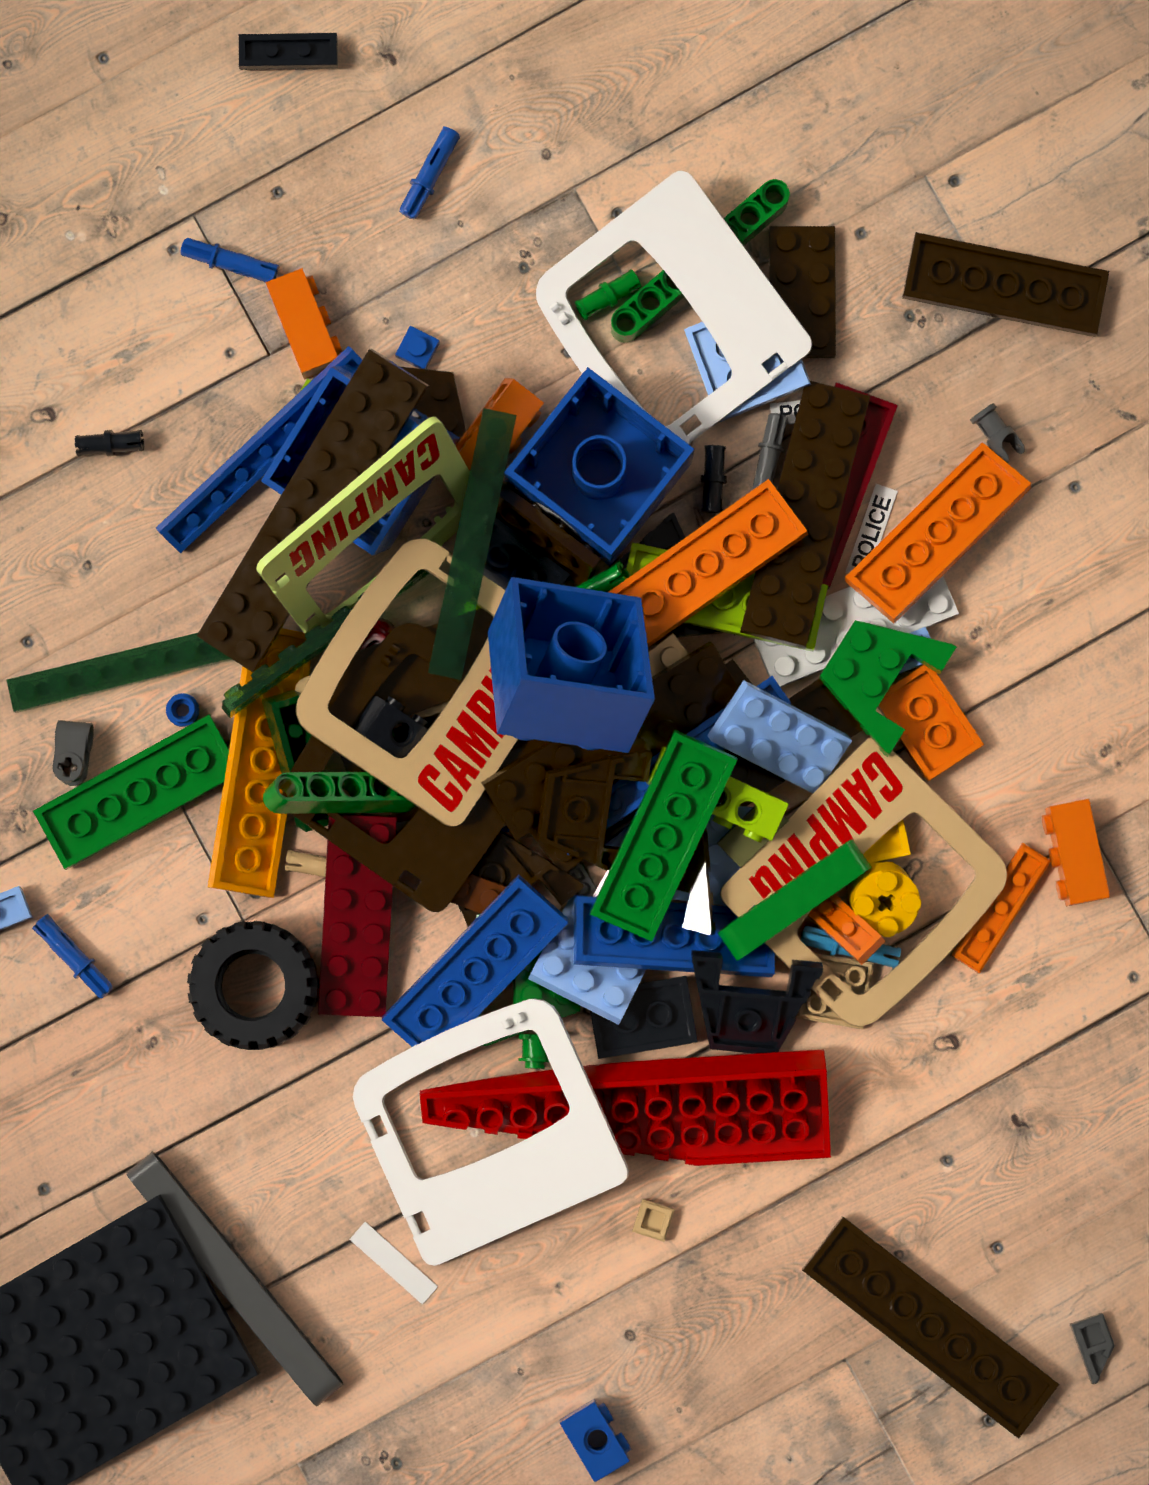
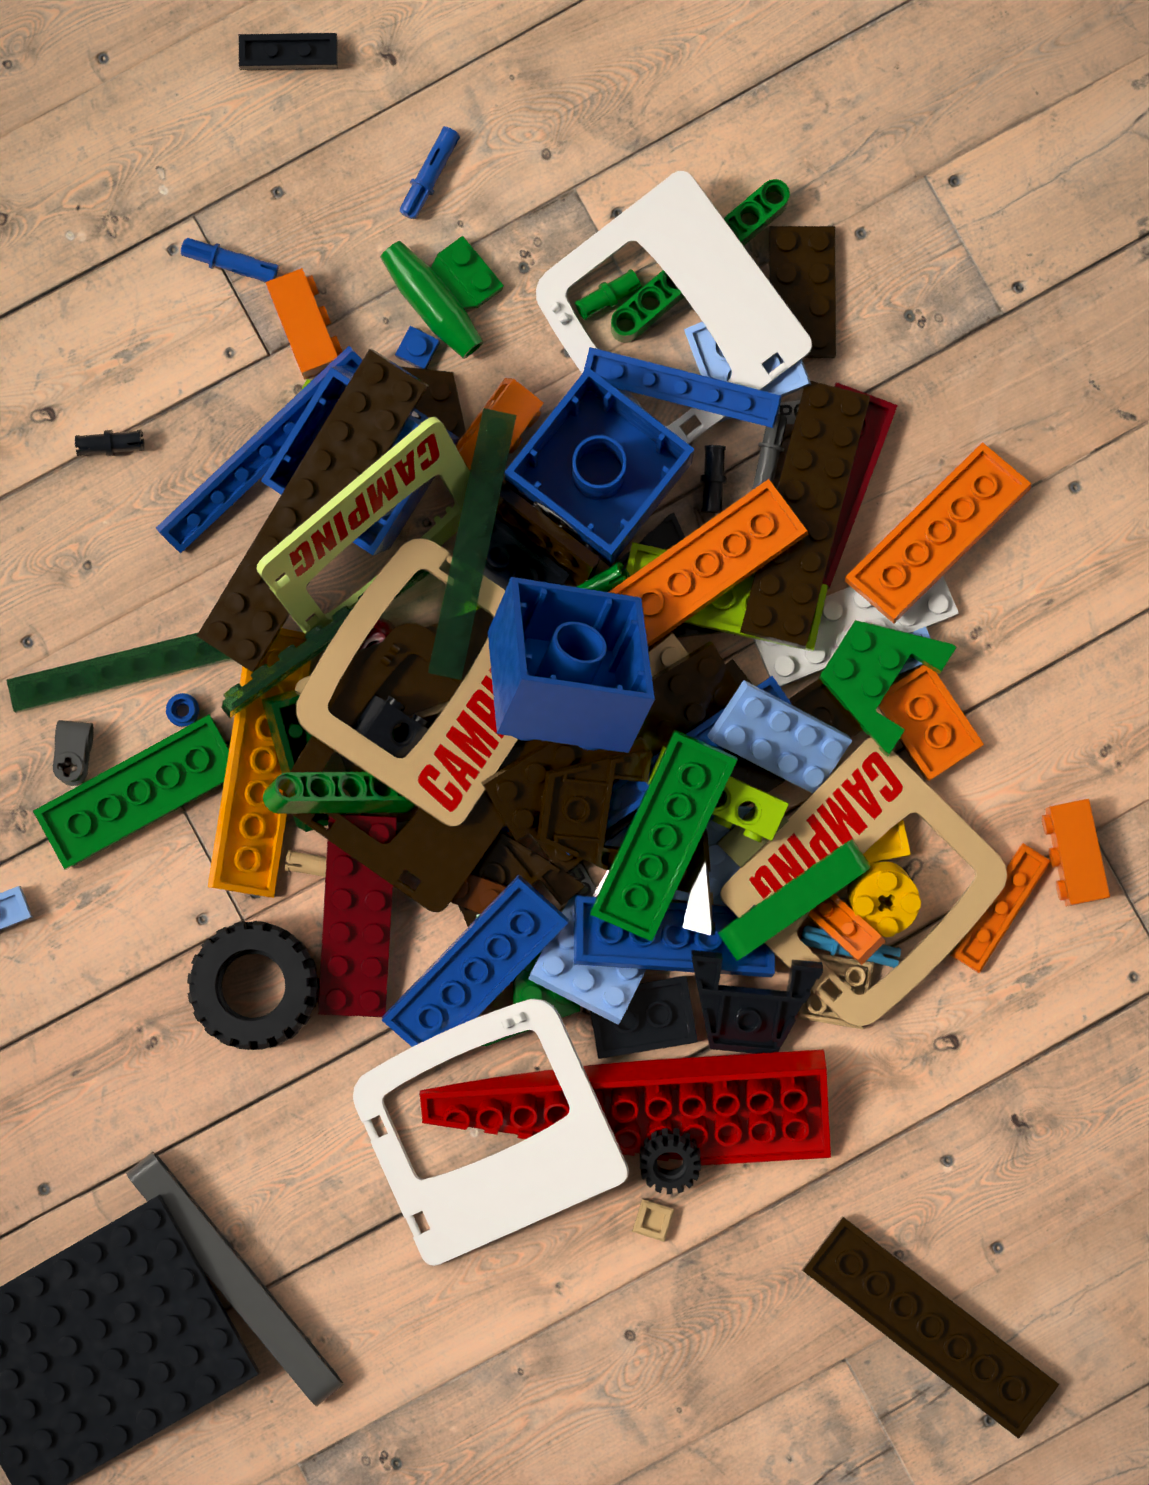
(72, 956): blue axle -> none
(393, 1263): white sticker -> none
(445, 290): none -> green plate
(533, 1051): green brick -> none
(597, 1460): blue brick -> none
(670, 1178): none -> black tyre
(685, 388): none -> blue plate
(873, 524): white sticker -> none
(997, 432): dark grey piece -> none
(1005, 284): dark brown plate -> none
(1093, 1344): dark grey tile -> none

